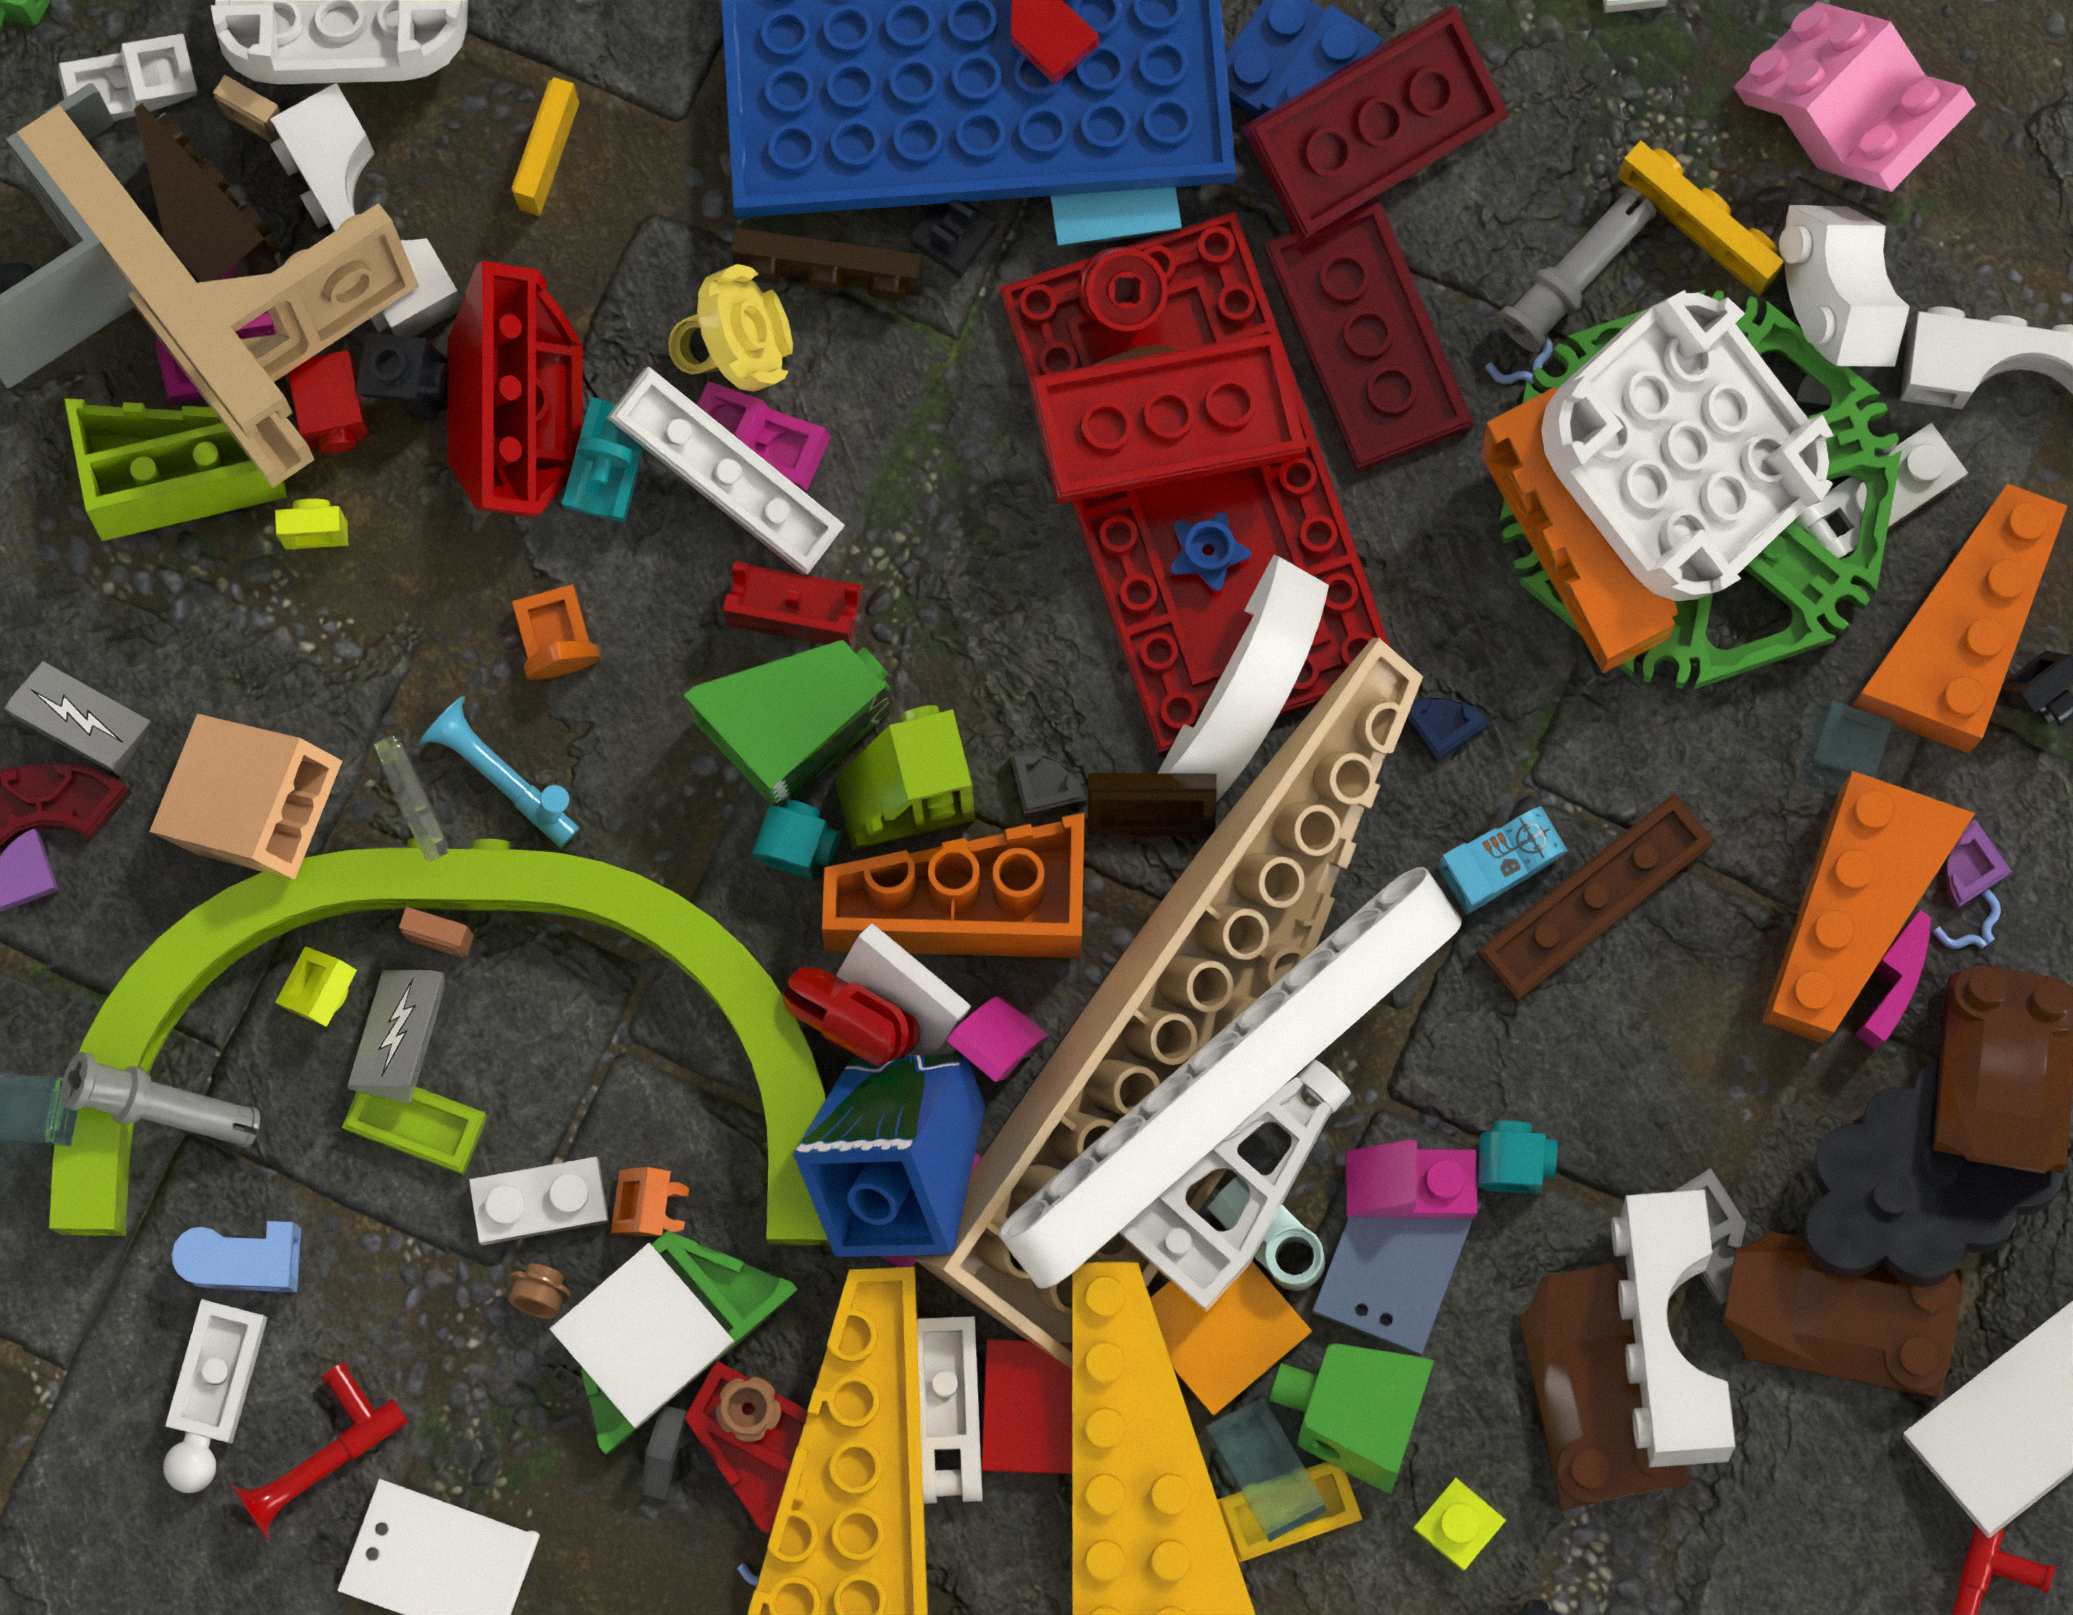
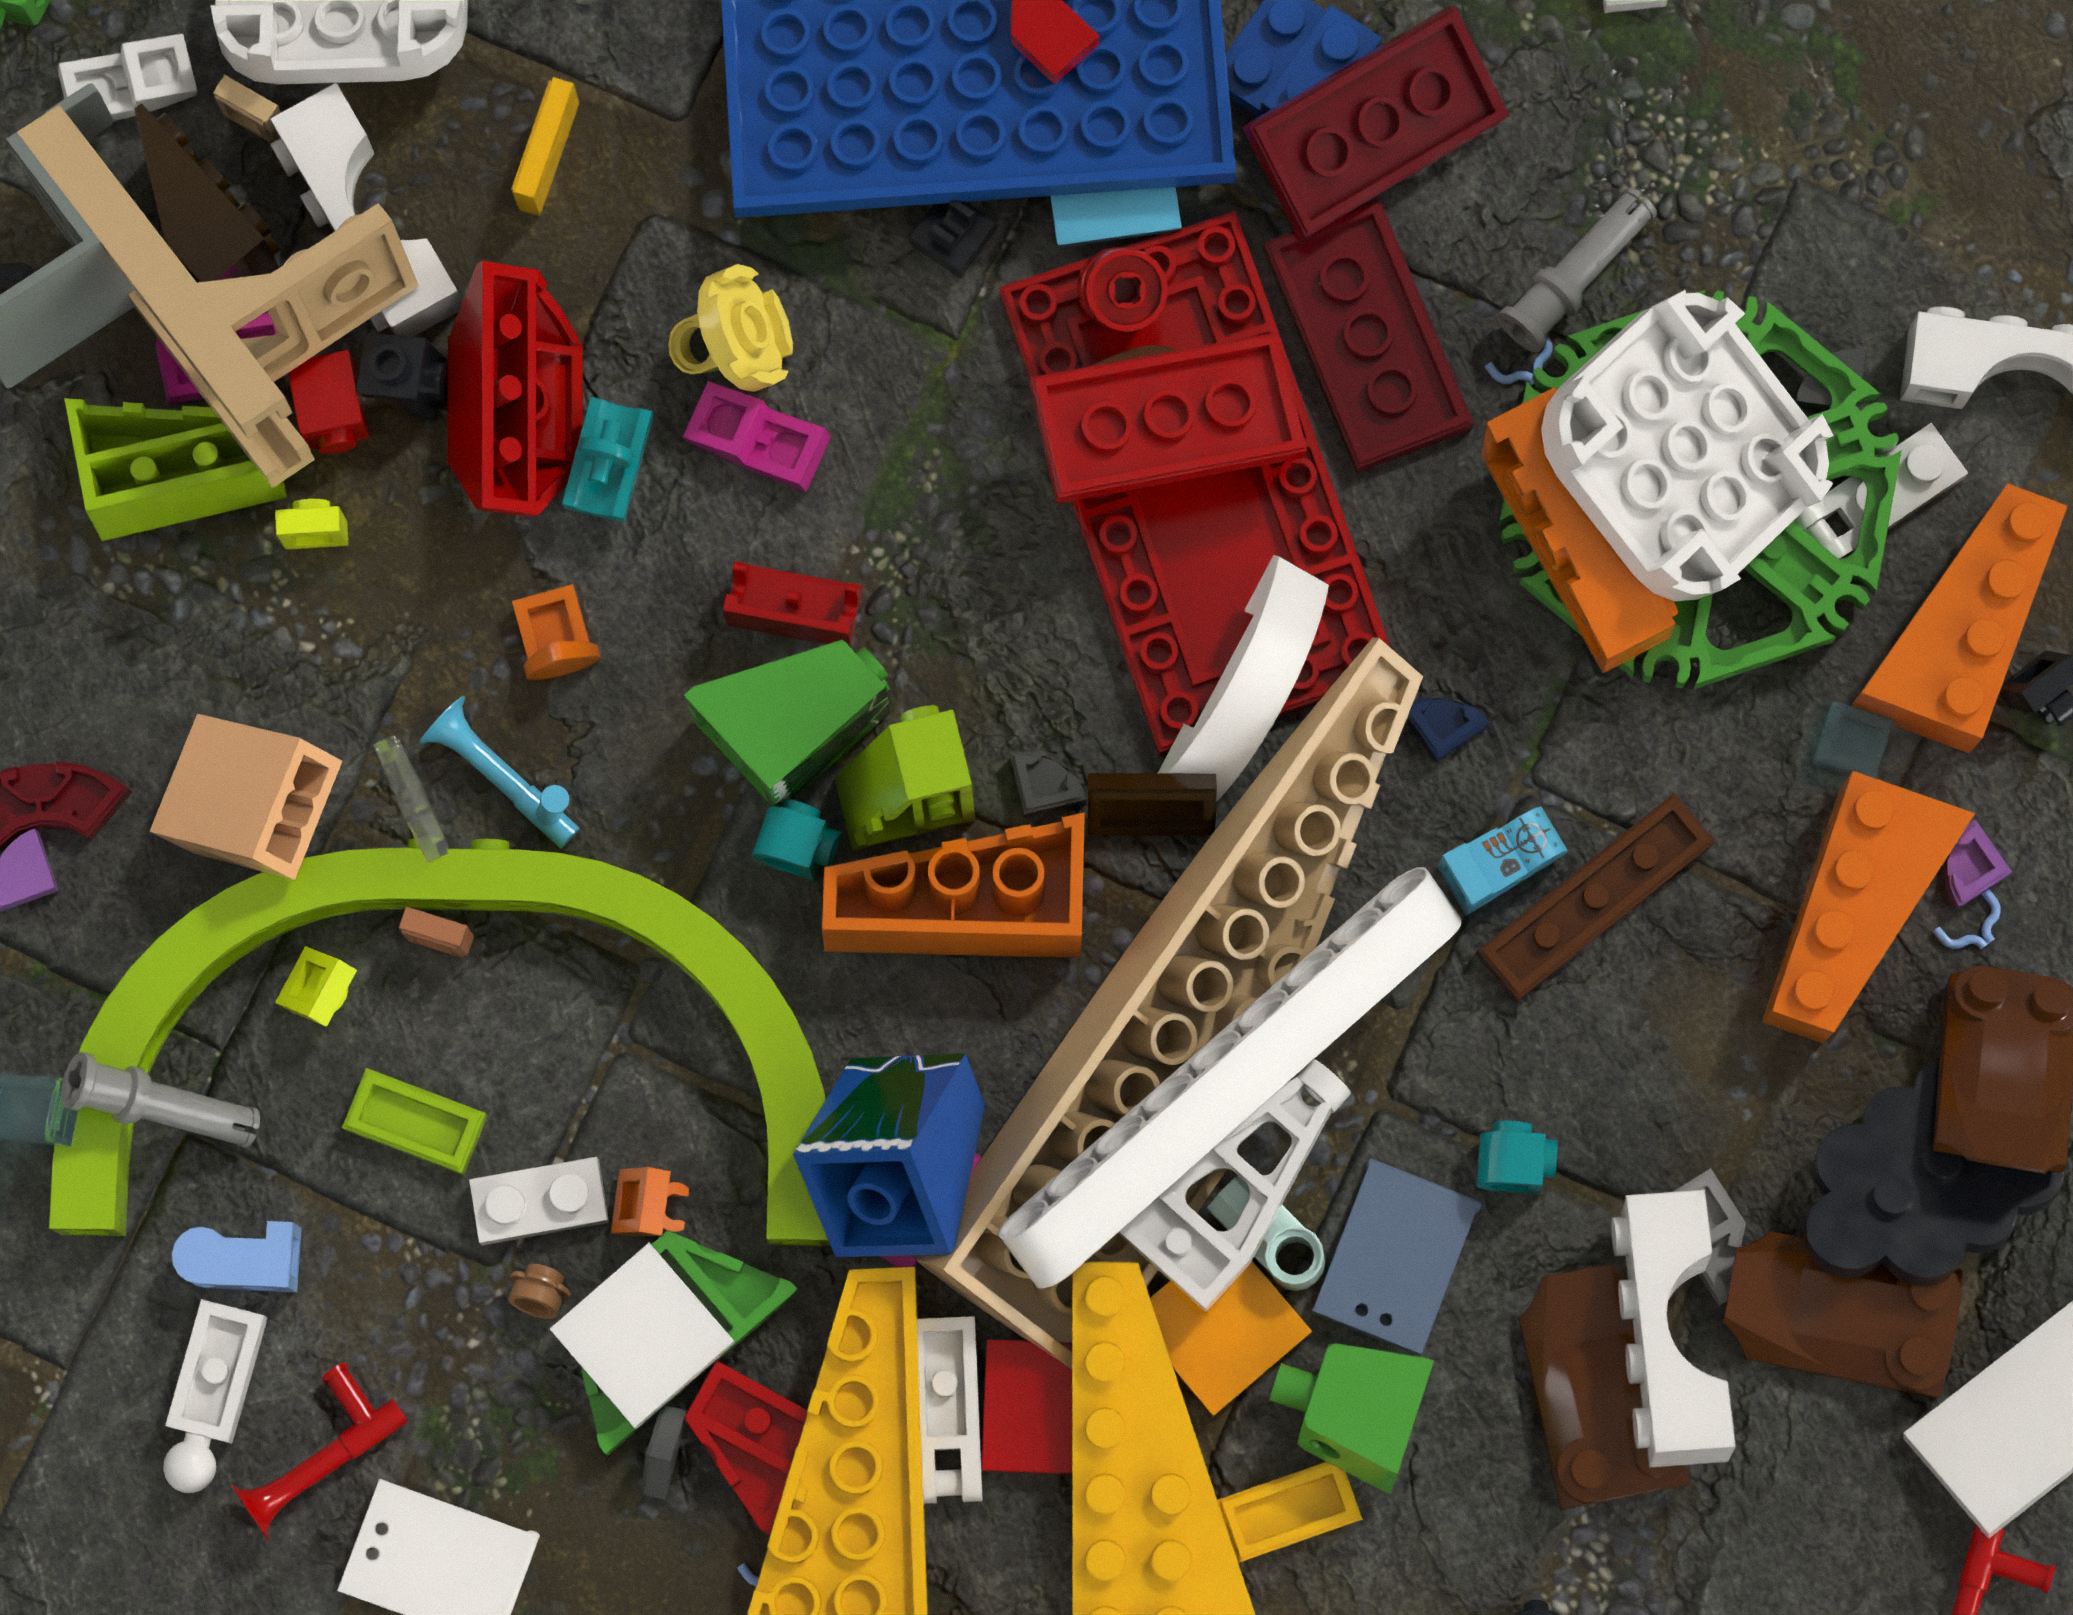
(79, 718): light grey slope -> none
(397, 1033): light grey slope -> none
(725, 471): white tile -> none
(753, 1426): medium nougat plate -> none
(828, 264): dark brown plate -> none
(851, 1016): red arm -> none
(903, 981): white tile -> none
(997, 1038): dark pink slope -> none
(1208, 533): blue plate -> none
(1266, 1469): clear light blue tile -> none
(1410, 1182): dark pink slope -> none
(1459, 1524): neon yellow plate -> none
(1702, 217): yellow plate -> none
(1842, 285): white brick -> none
(1854, 95): bright pink bracket -> none
(1902, 969): dark pink slope -> none

